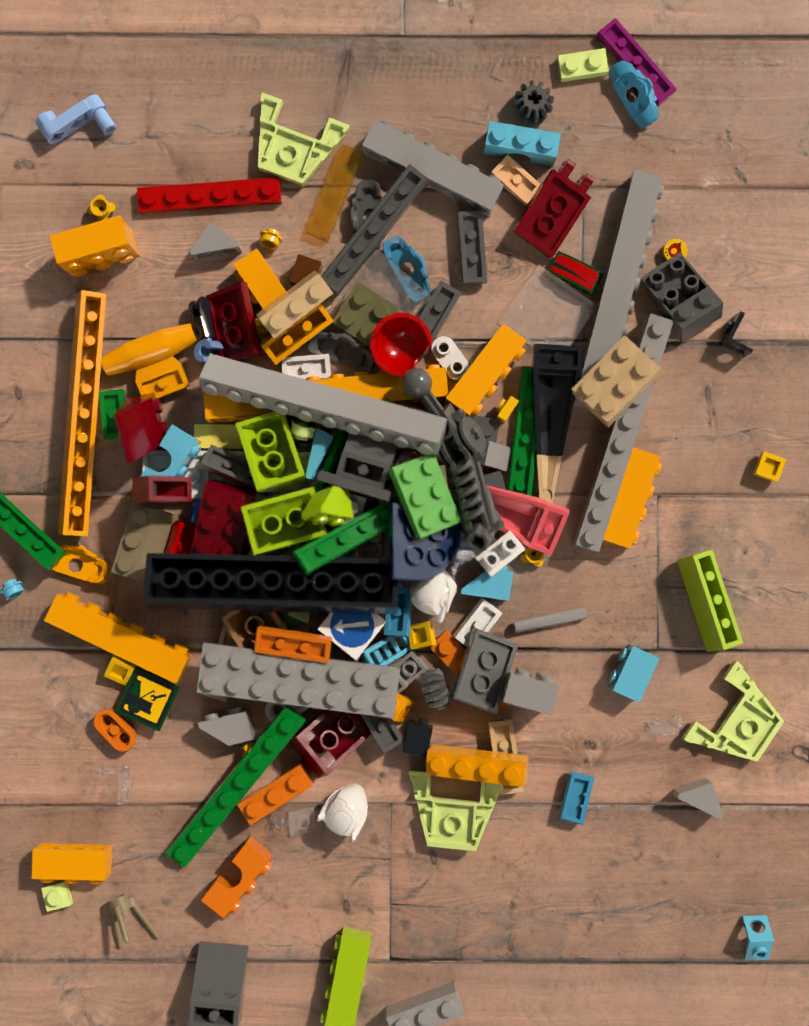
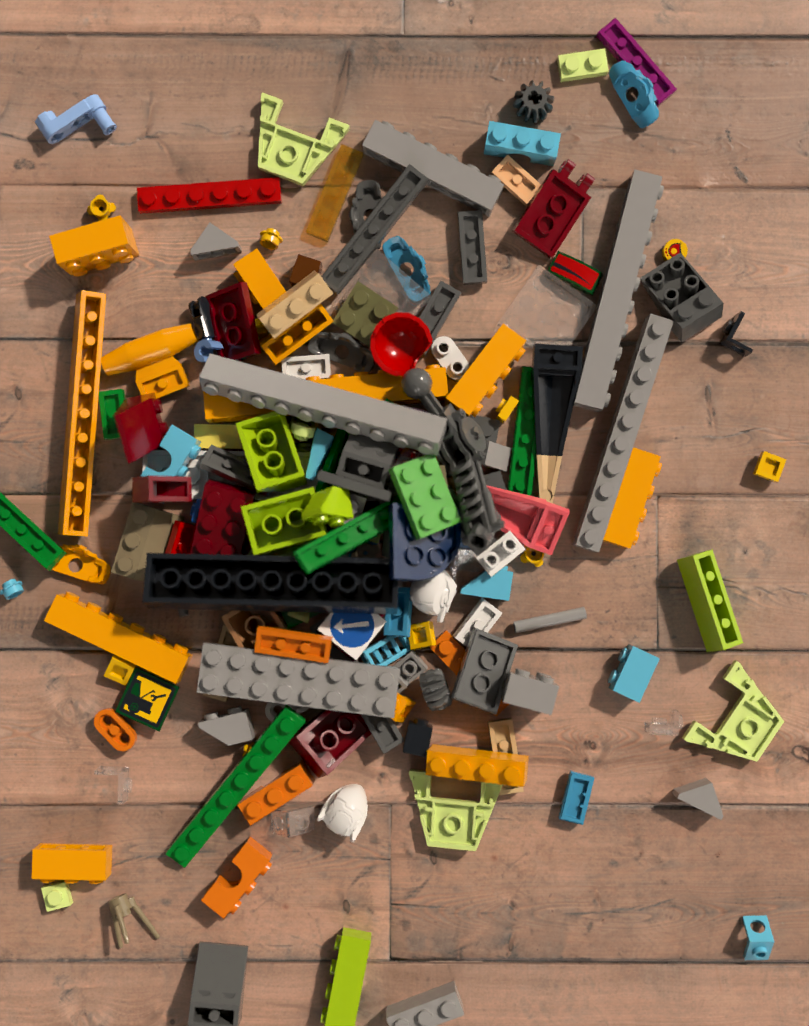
(616, 381): tan brick -> none

